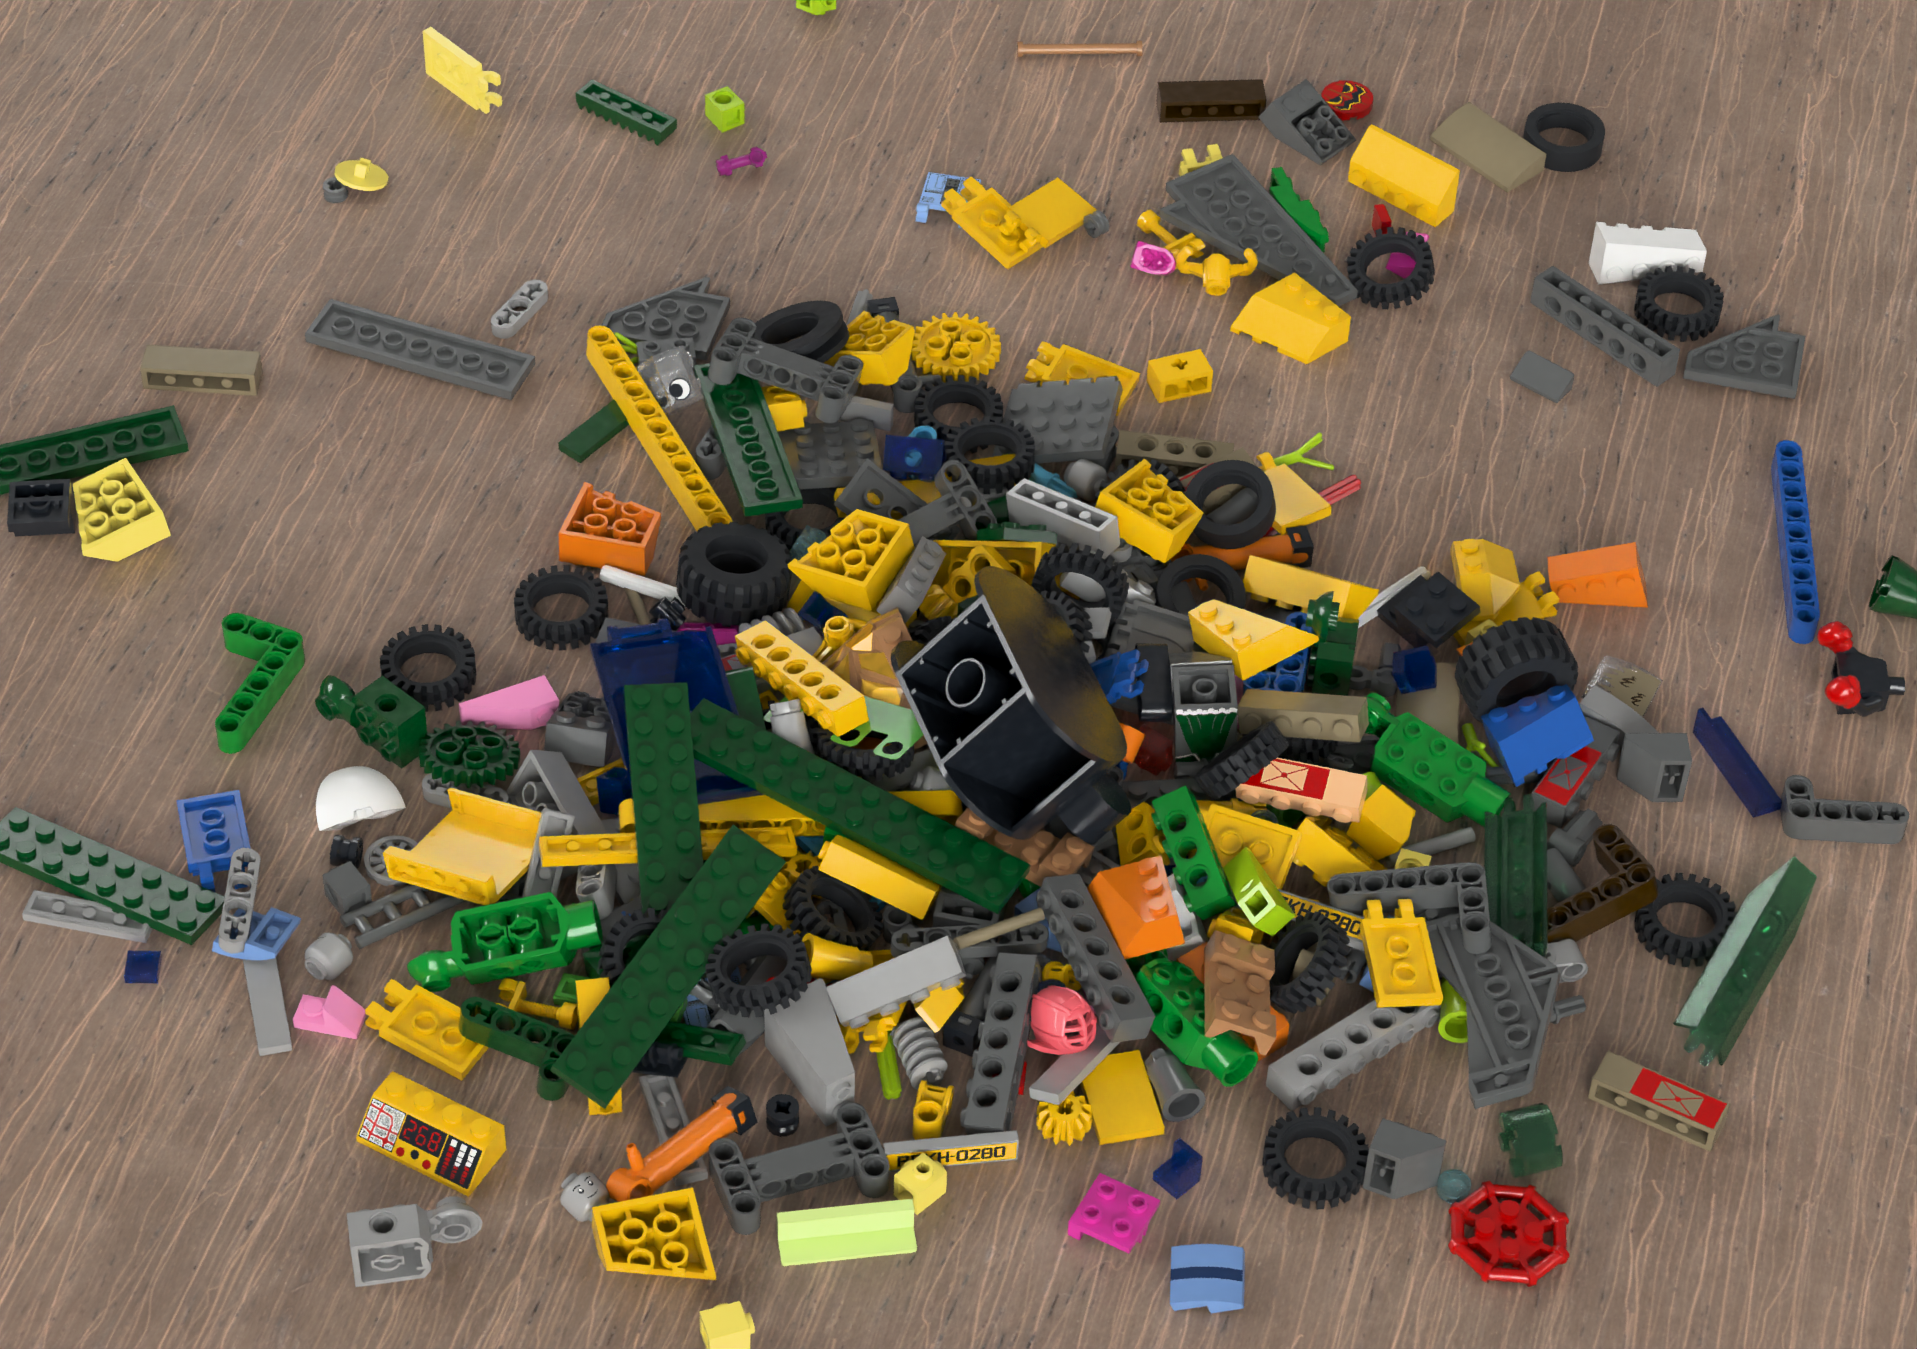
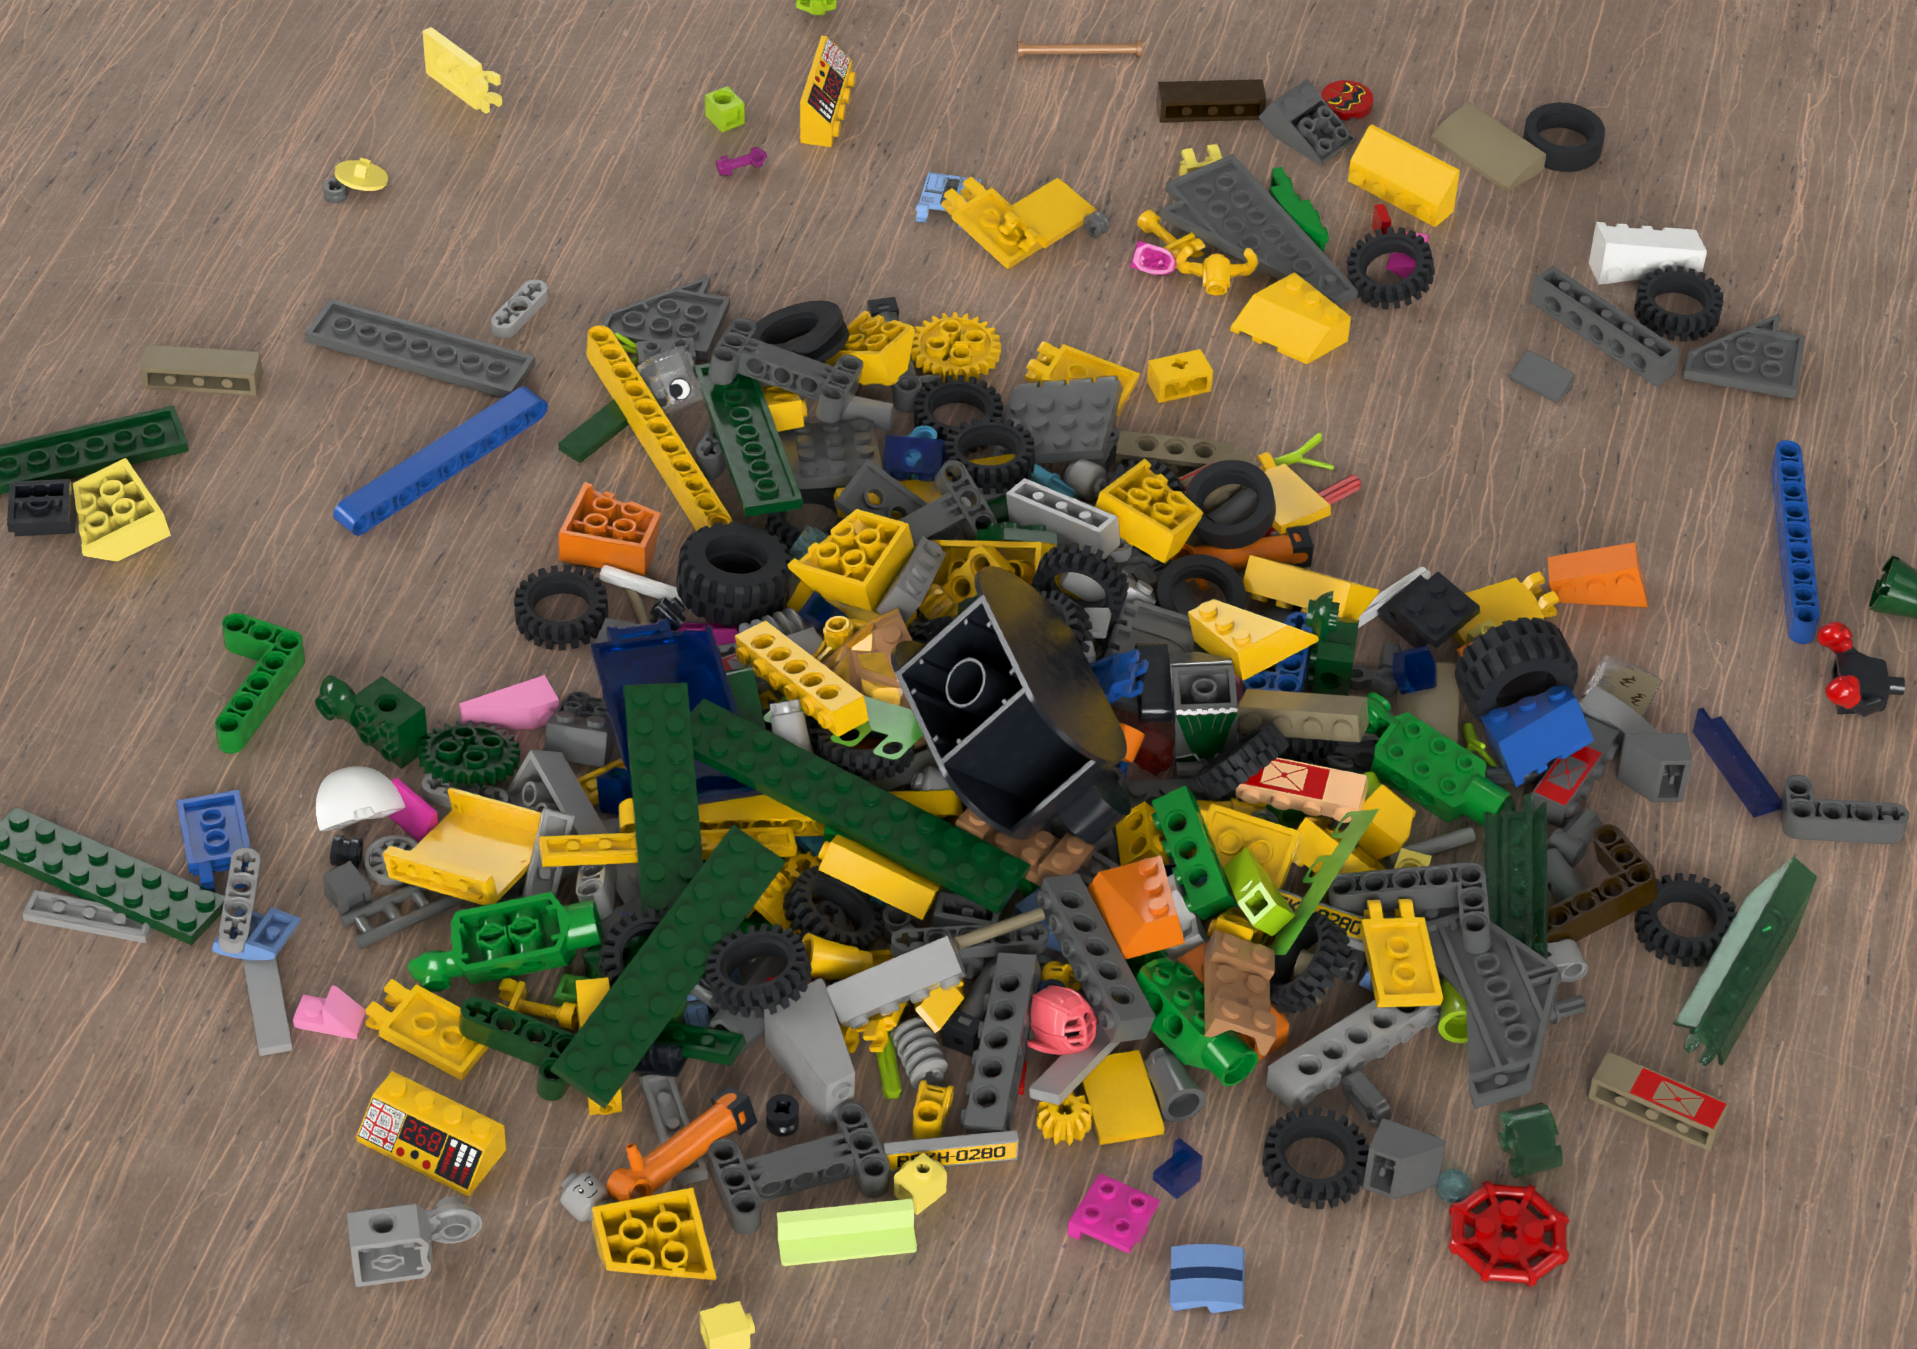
(142, 967): clear blue tile -> none
(328, 956): light grey head -> none
(418, 816): none -> dark pink slope
(431, 642): black tyre -> none
(440, 461): none -> blue beam
(626, 111): dark green gear -> none
(826, 95): none -> yellow slope
(859, 304): light grey axle -> none
(1323, 878): none -> bright green piece
(1365, 1098): none -> dark grey beam
(1485, 575): yellow wedge -> none

